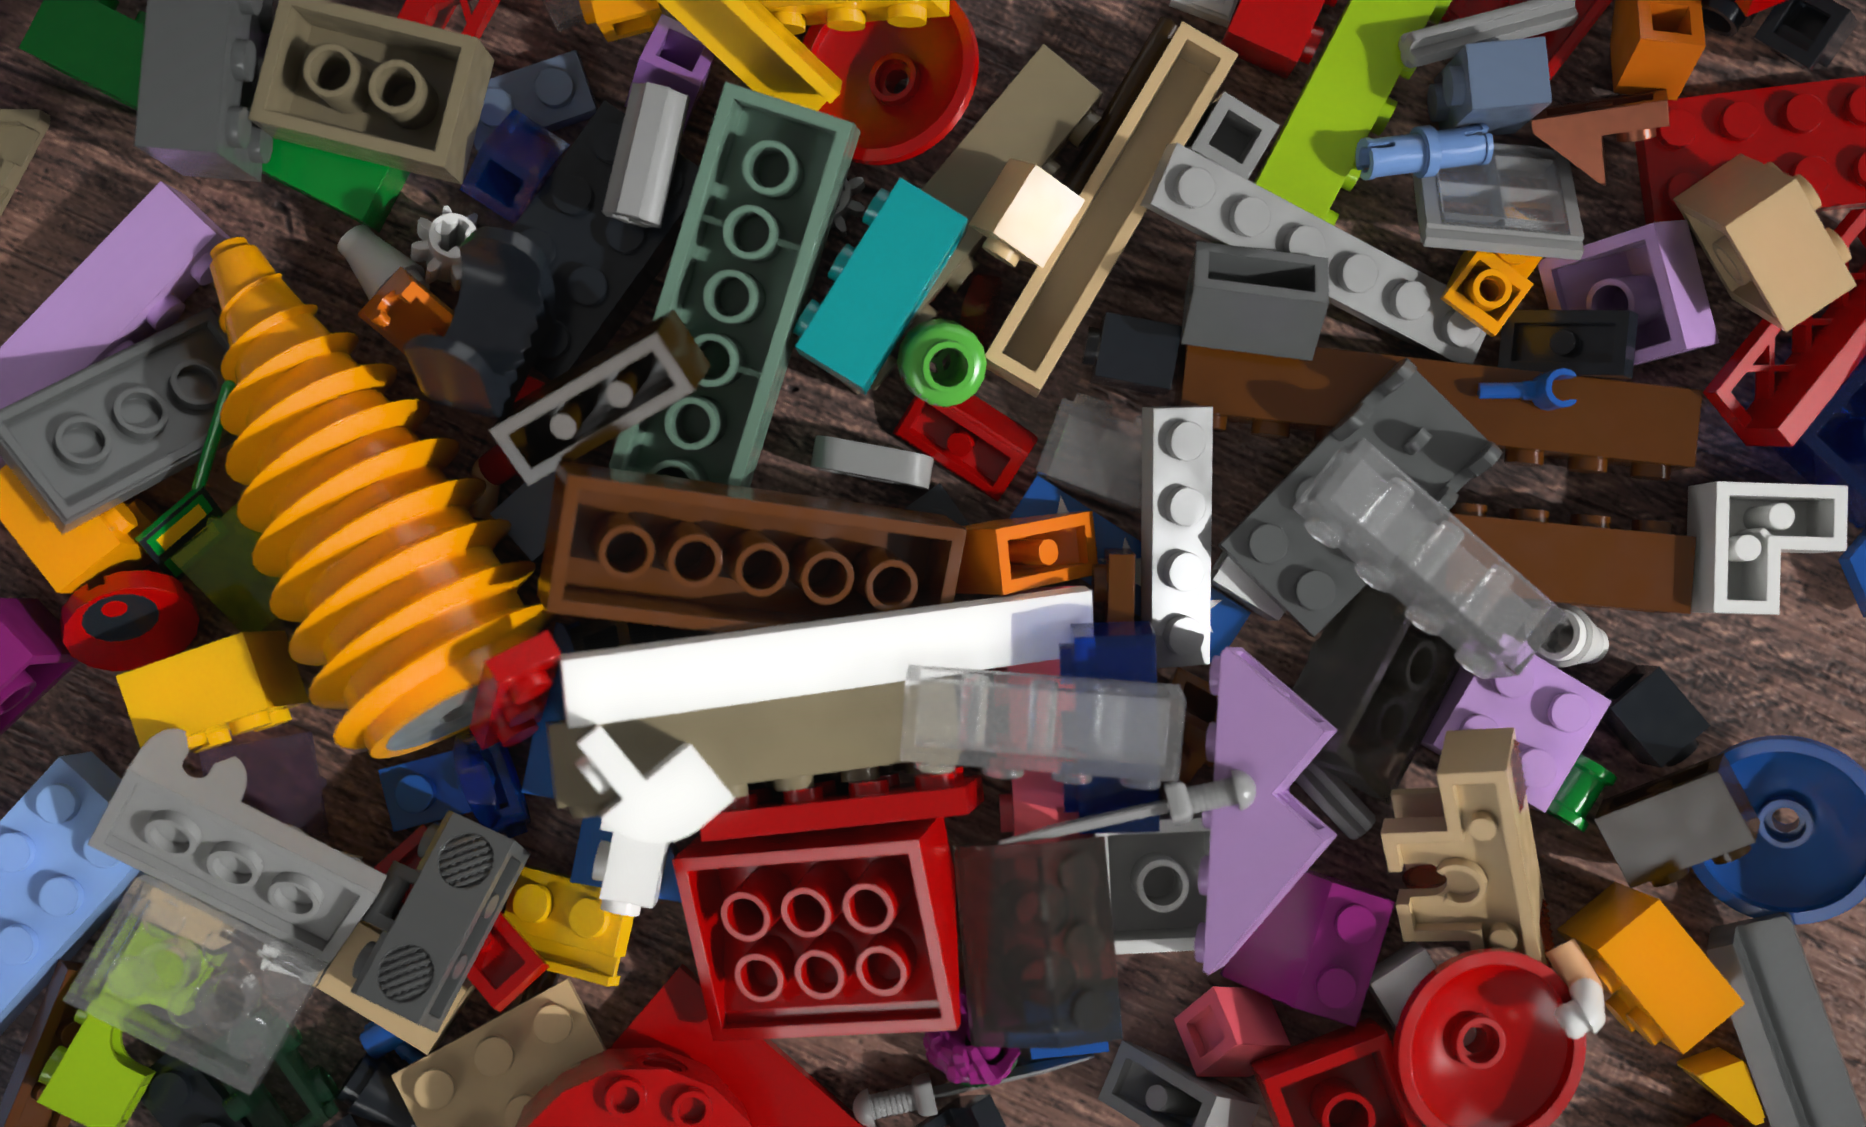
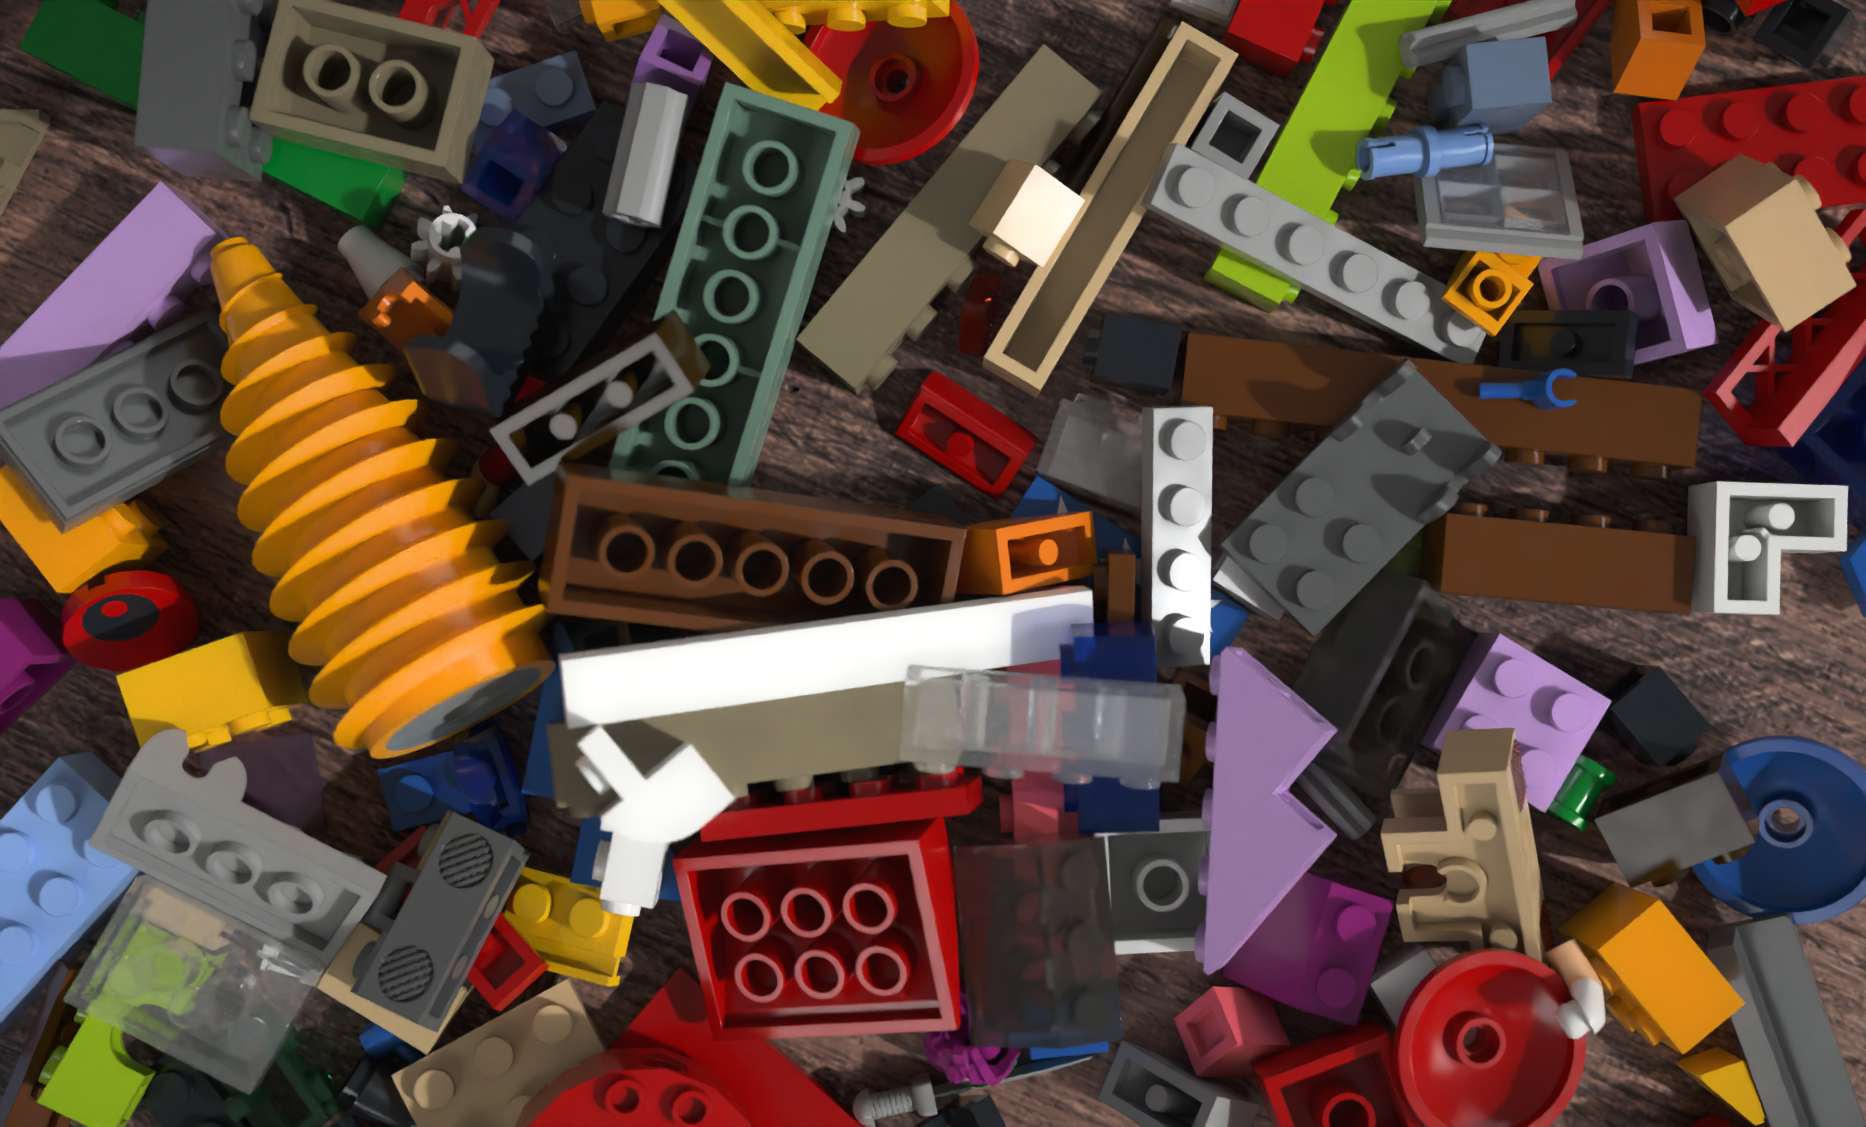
(191, 512): piece -> none
(222, 568): clear neon green piece -> none
(514, 692): red plate -> none
(872, 462): light grey beam -> none
(879, 284): teal brick -> none
(948, 383): bright green head -> none
(1180, 802): light grey sword -> none
(1255, 301): dark grey brick -> none
(1427, 562): clear brick -> none
(1574, 640): white cone -> none
(1579, 127): copper slope -> none

